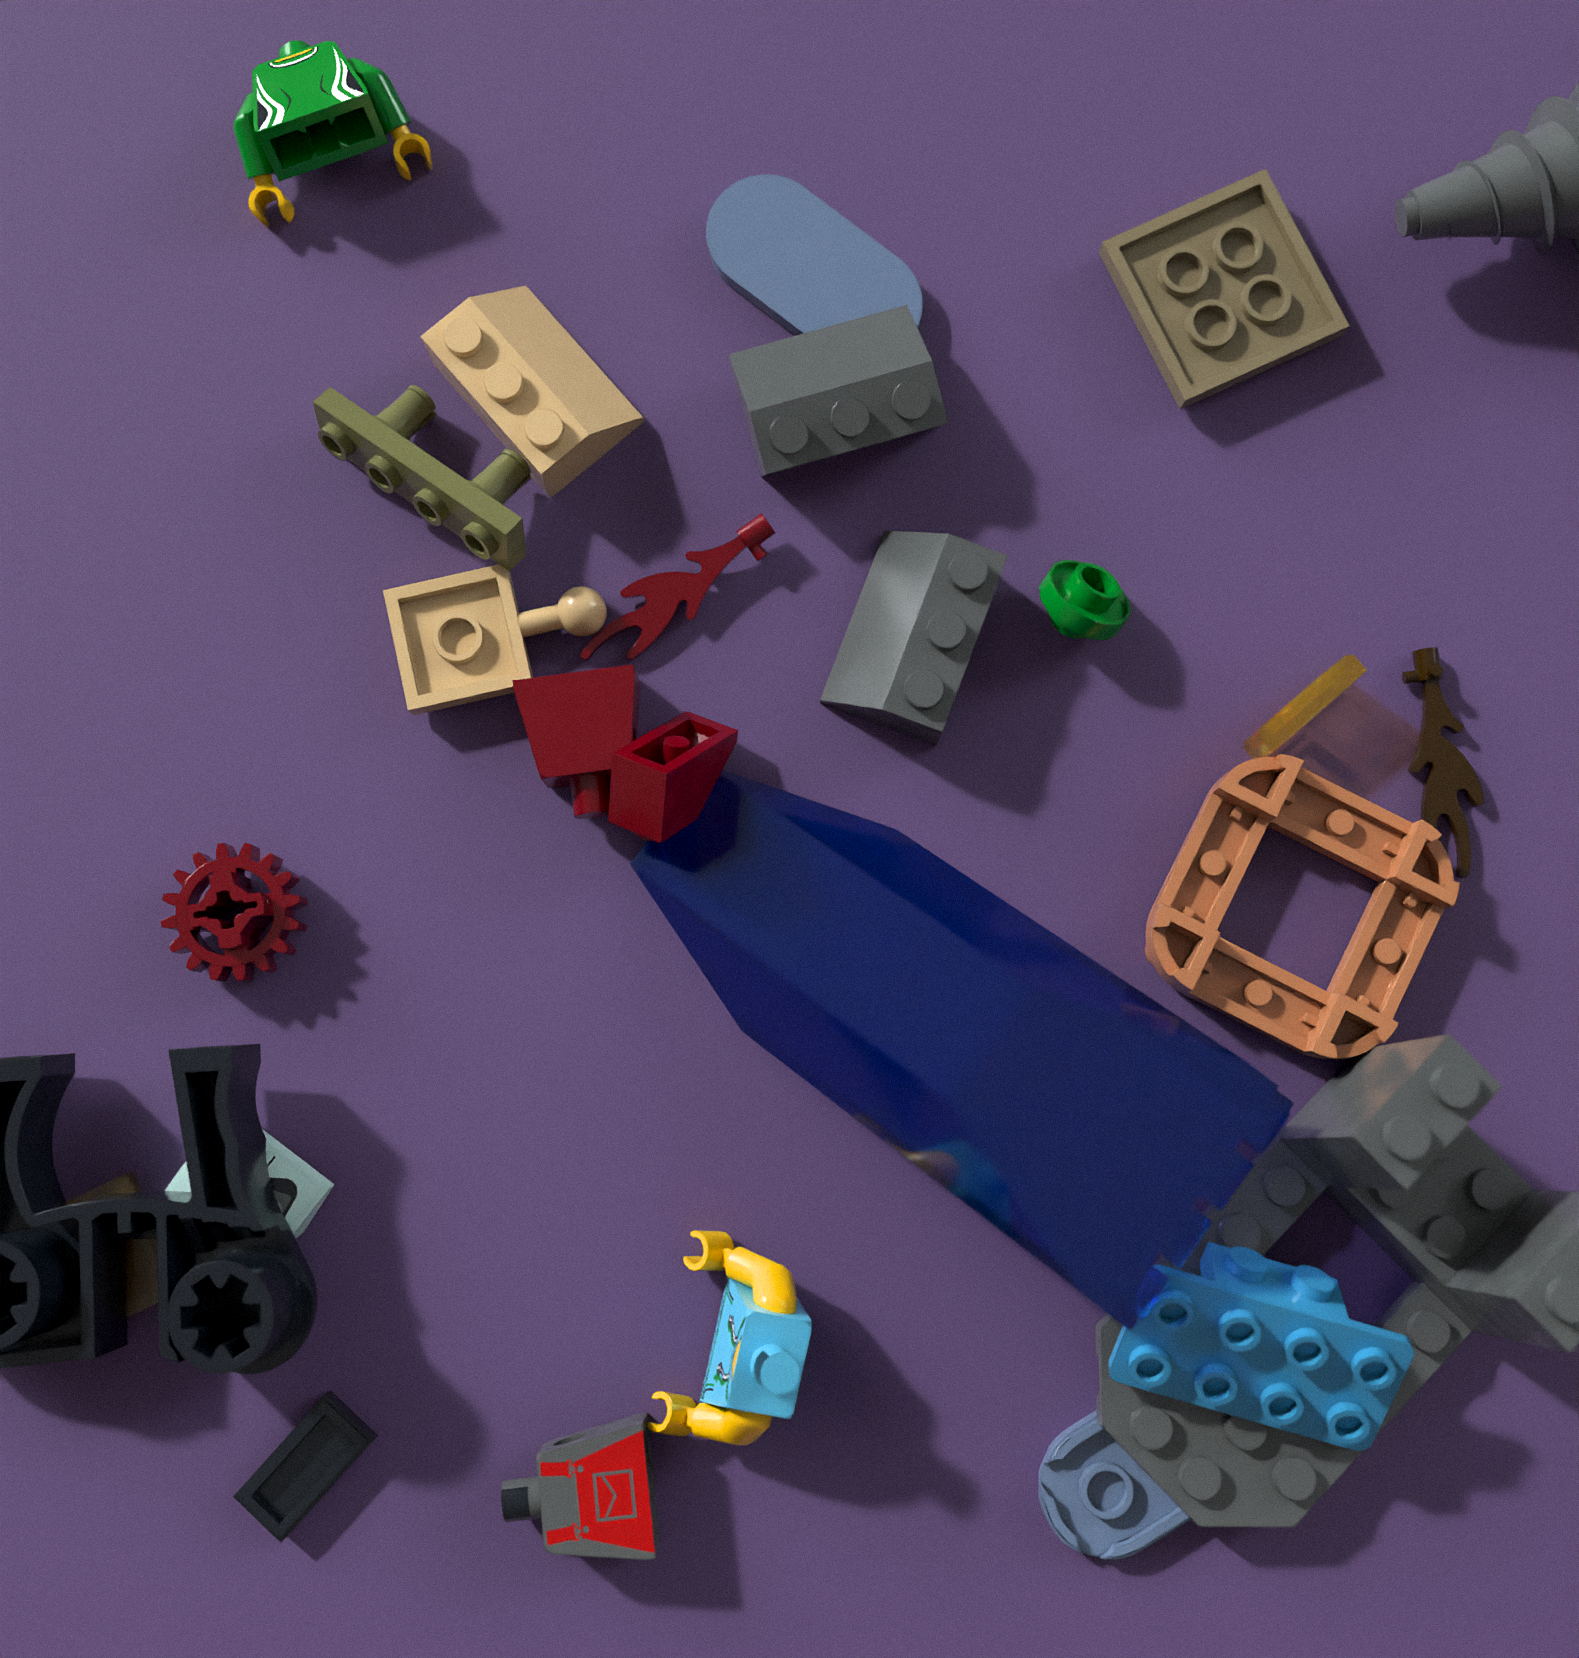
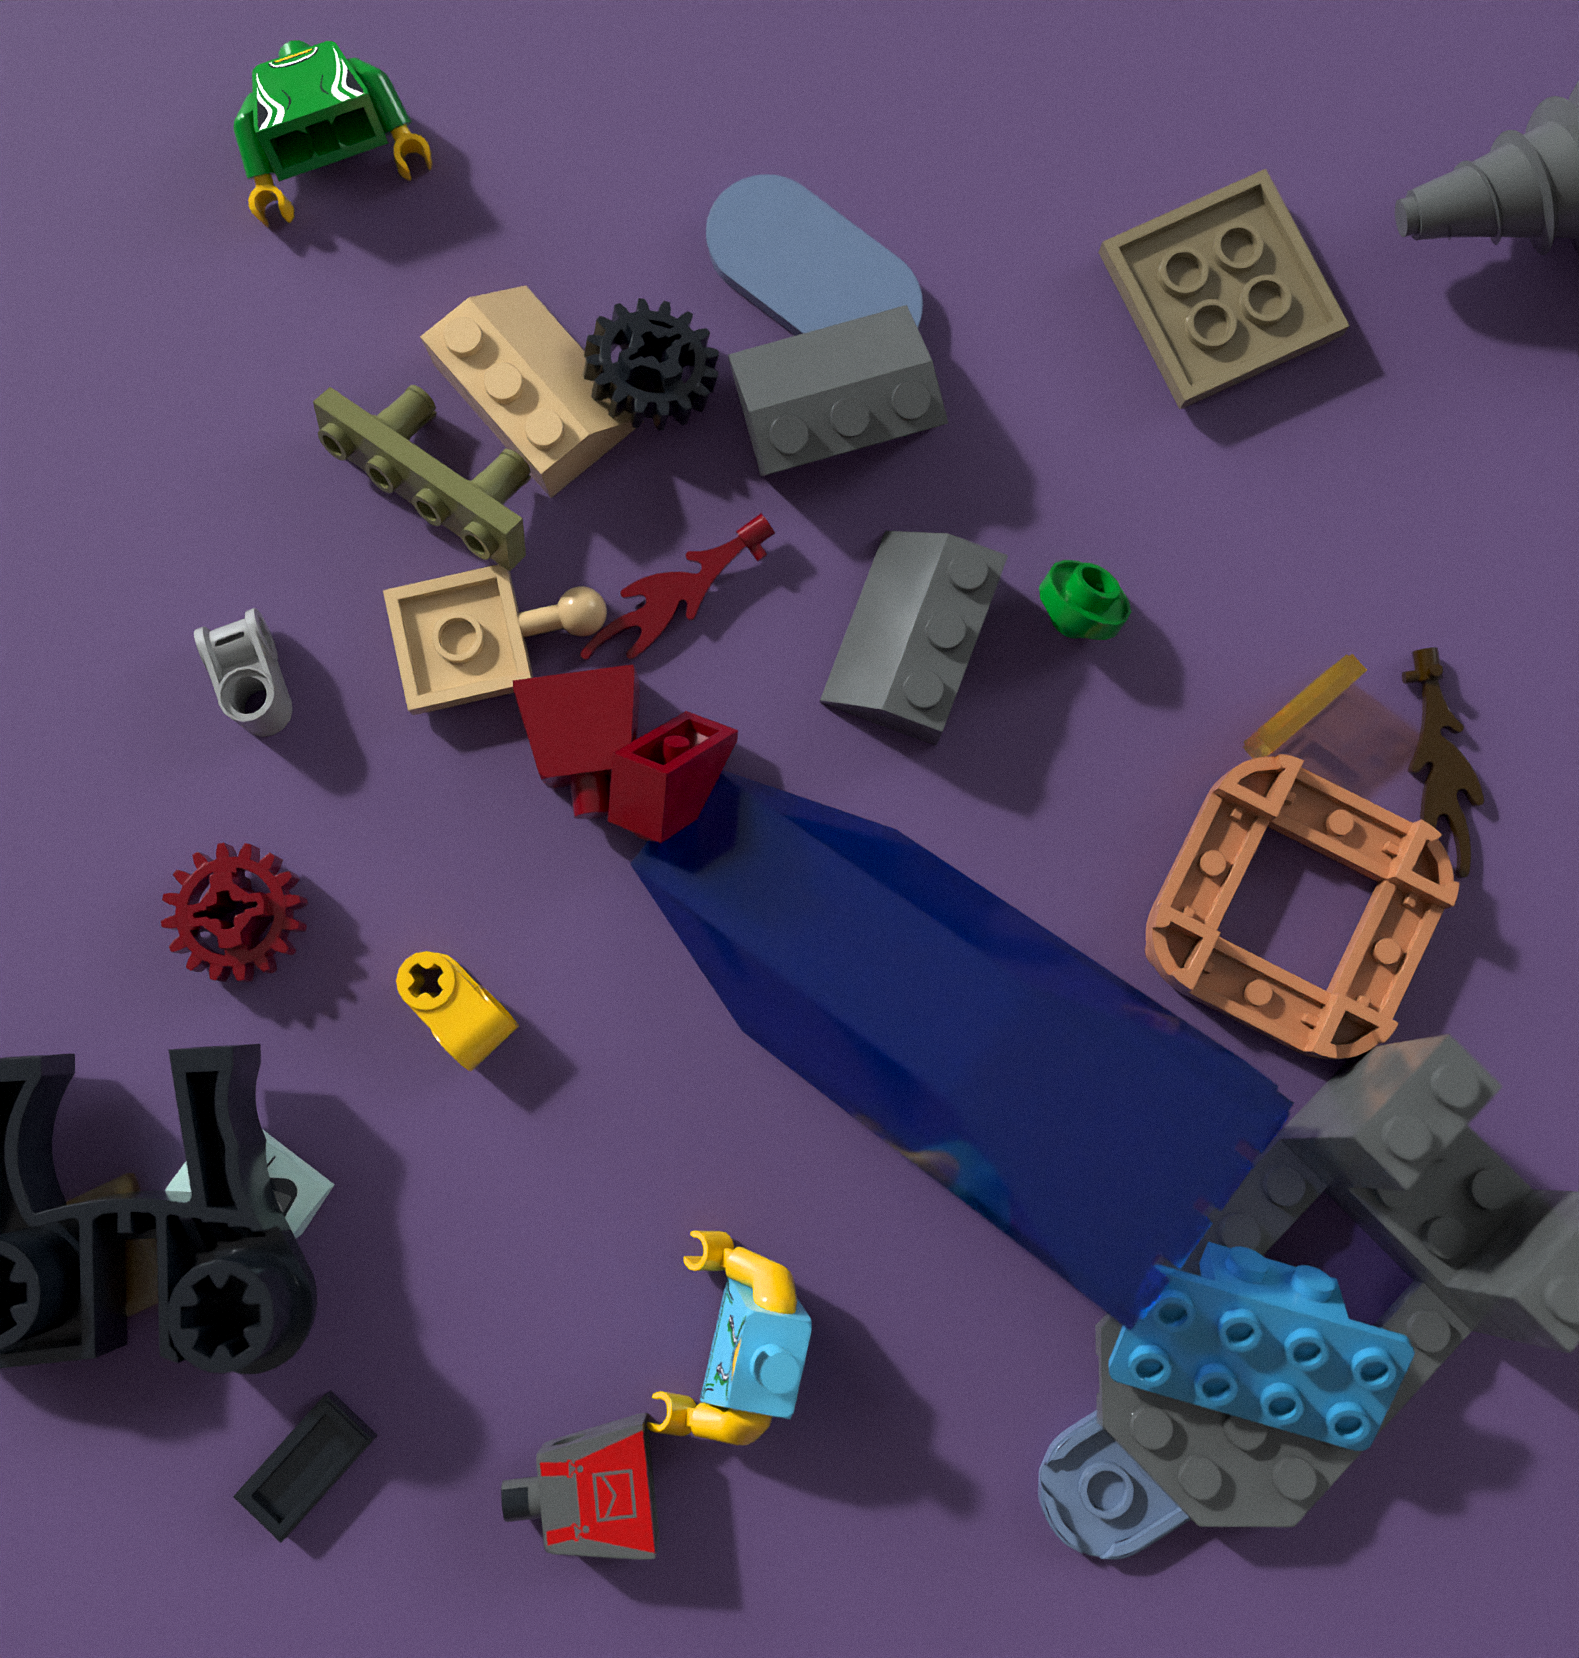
(245, 661): none -> light grey piece
(461, 1017): none -> yellow piece
(650, 364): none -> black gear

